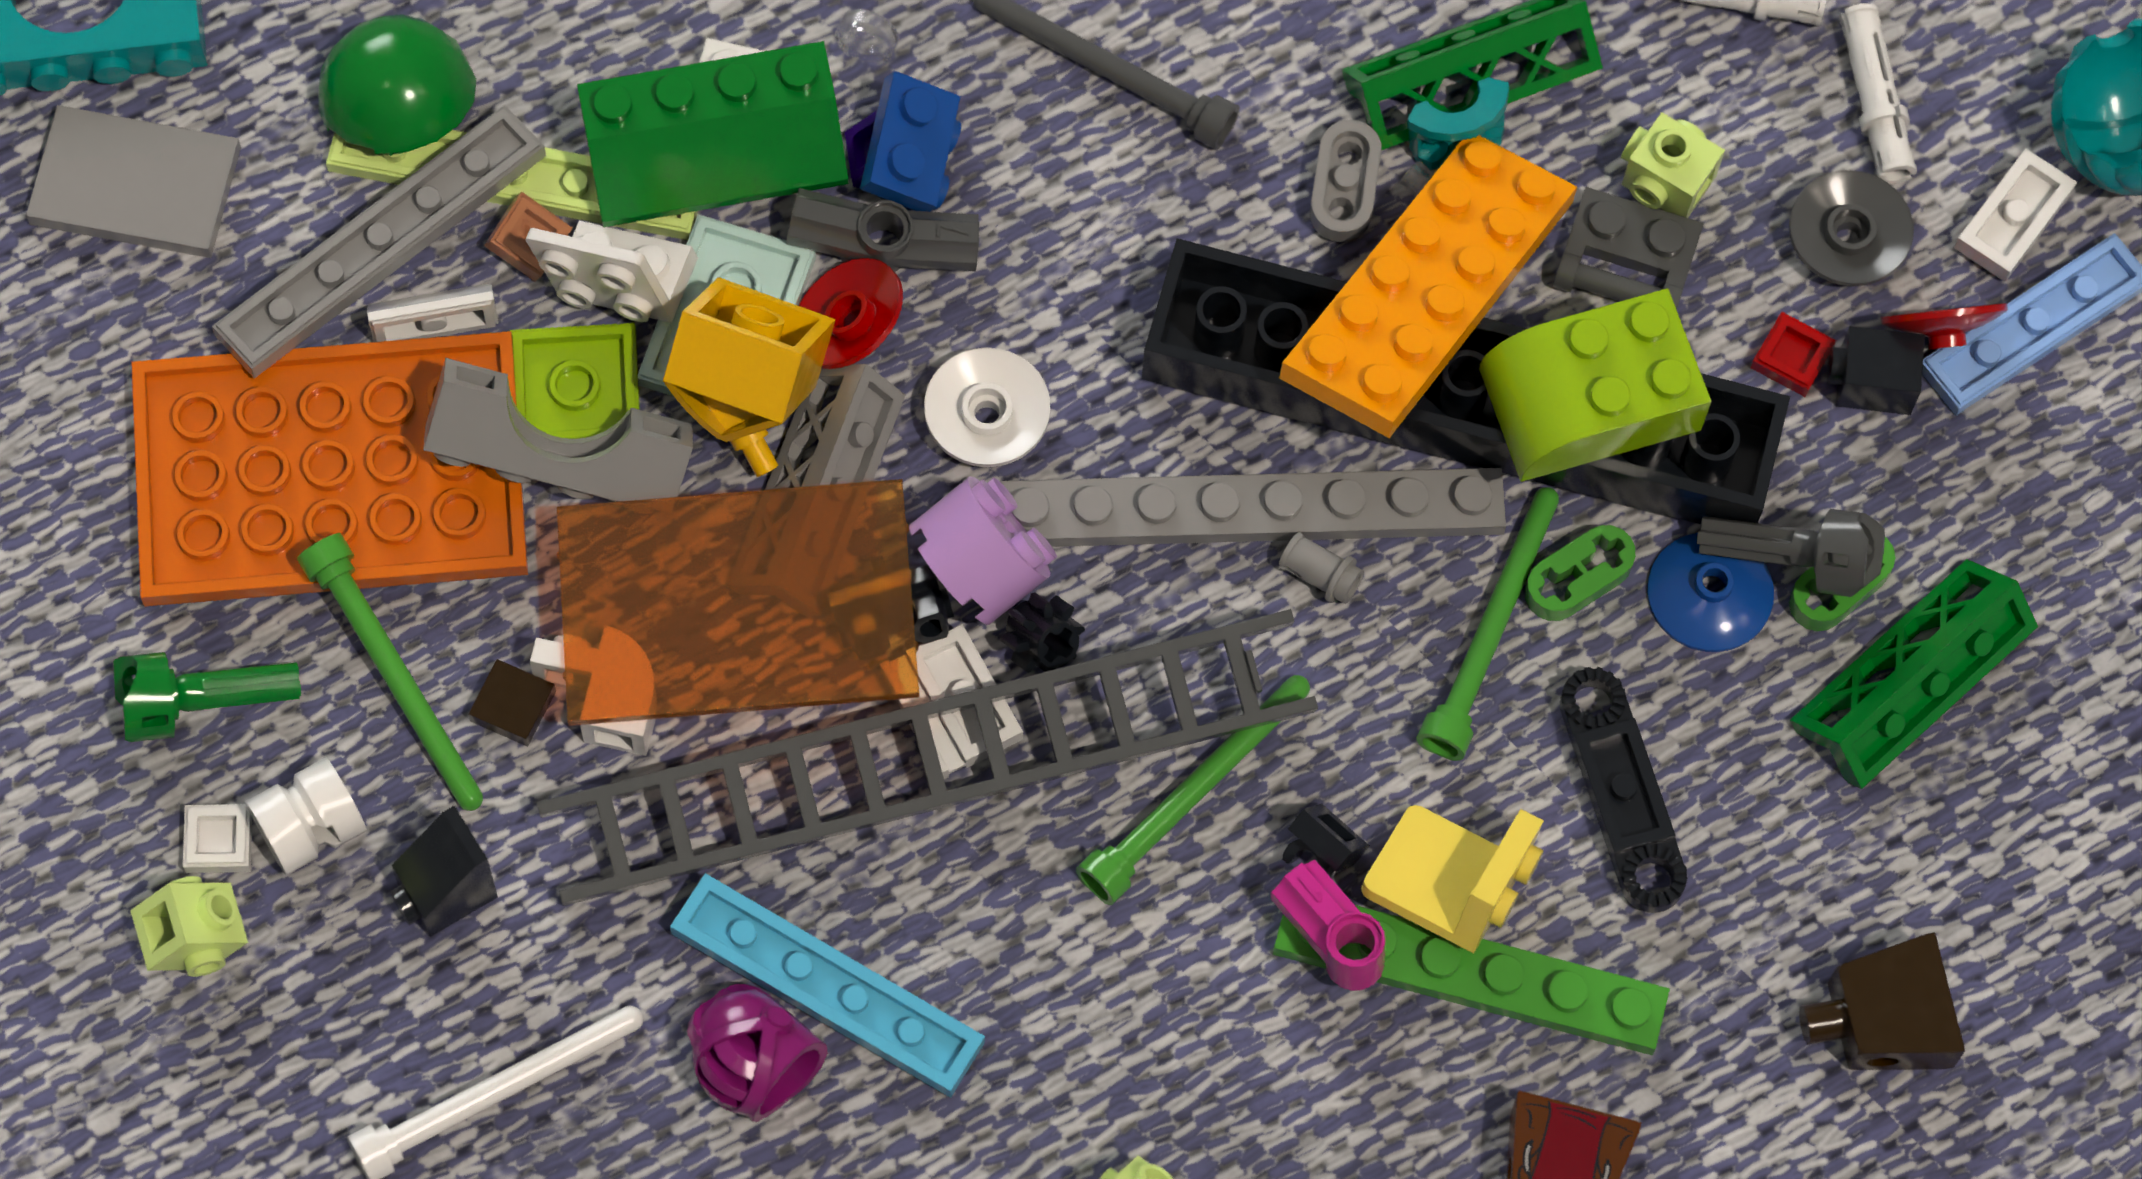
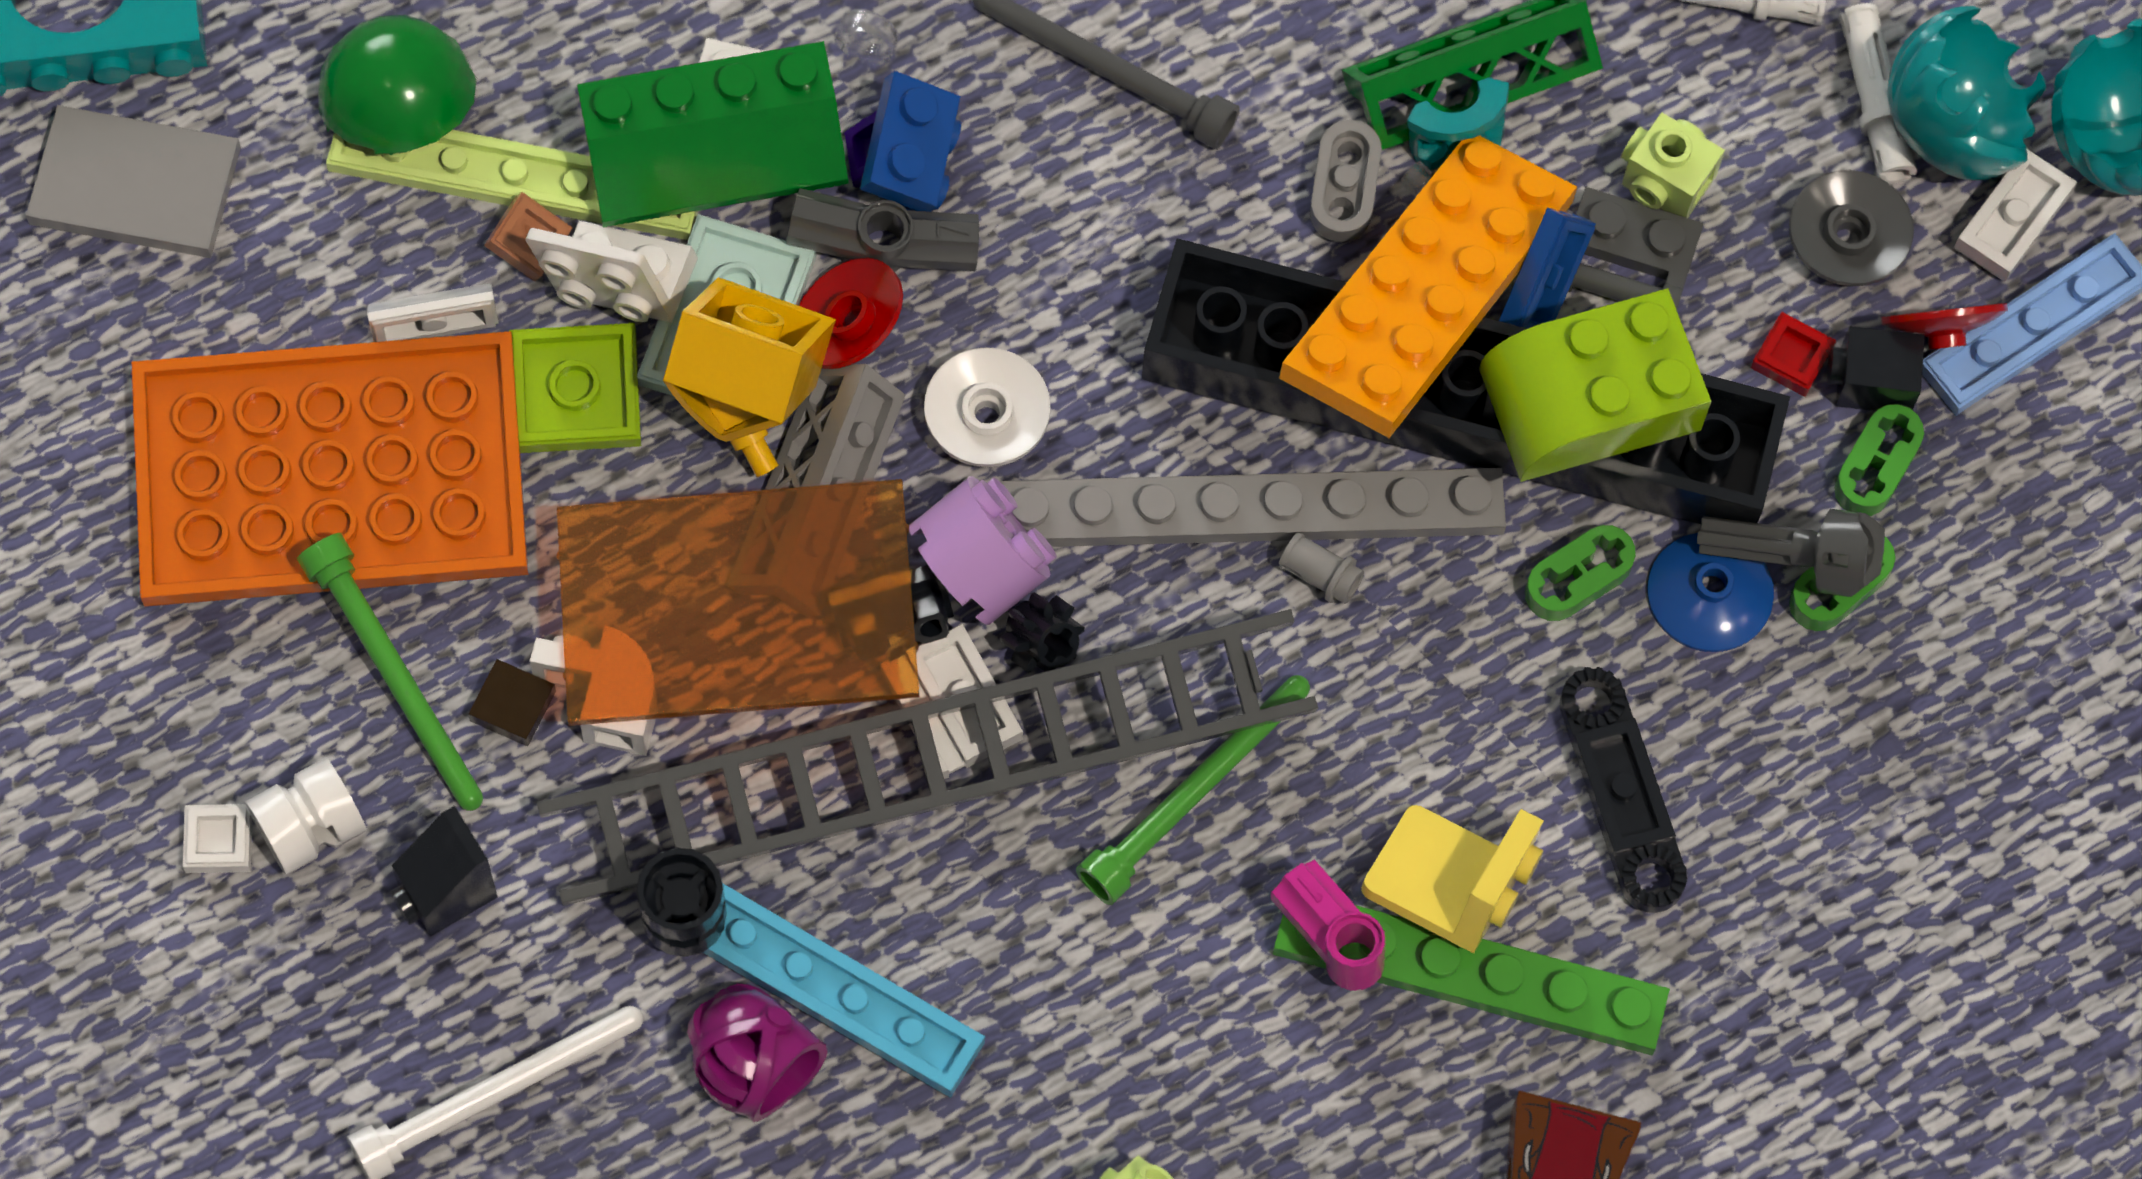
(156, 695): green piece -> none
(189, 926): yellowish green brick -> none
(378, 241): light grey tile -> none
(480, 425): light grey arch -> none
(681, 902): none -> black wheel
(1326, 837): black tile -> none
(1448, 728): bright green piece -> none
(1548, 269): none -> blue tile
(1867, 453): none -> bright green beam
(1890, 1010): dark brown torso -> none
(1926, 675): green fence -> none
(1957, 97): none -> teal piece

